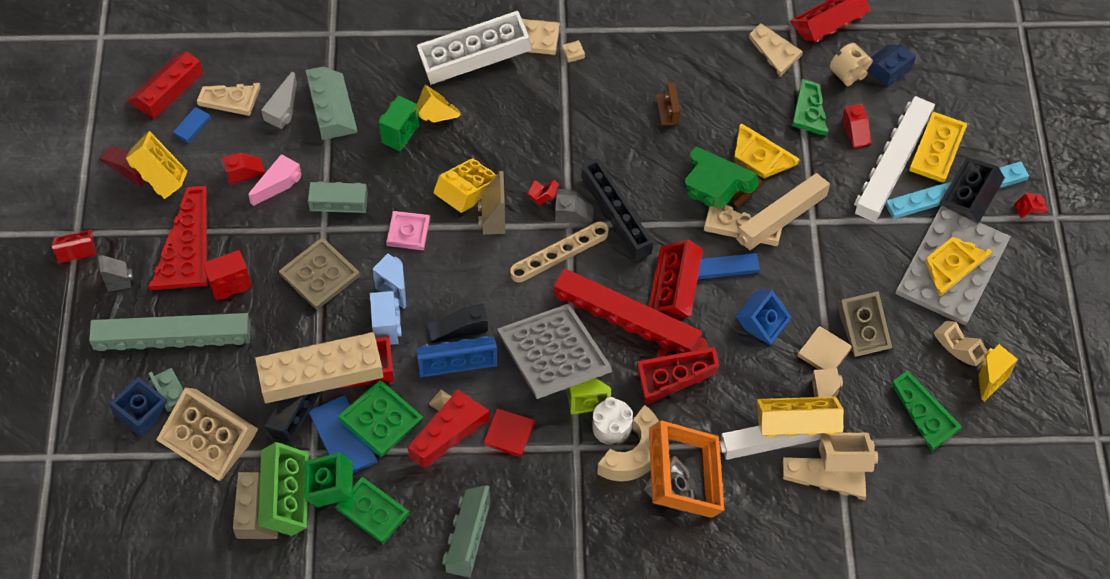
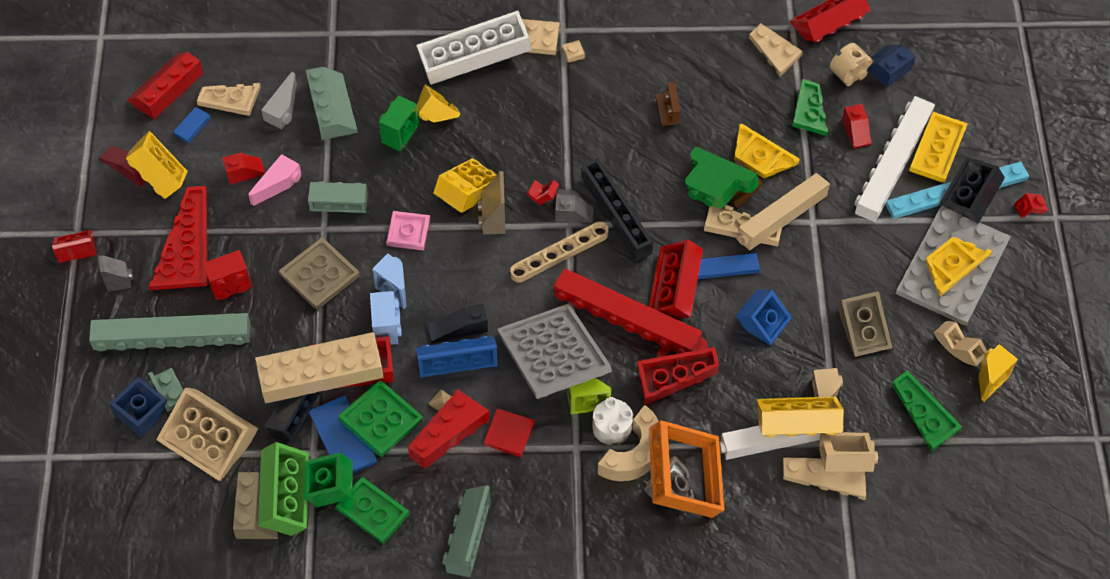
(824, 350): tan tile -> none

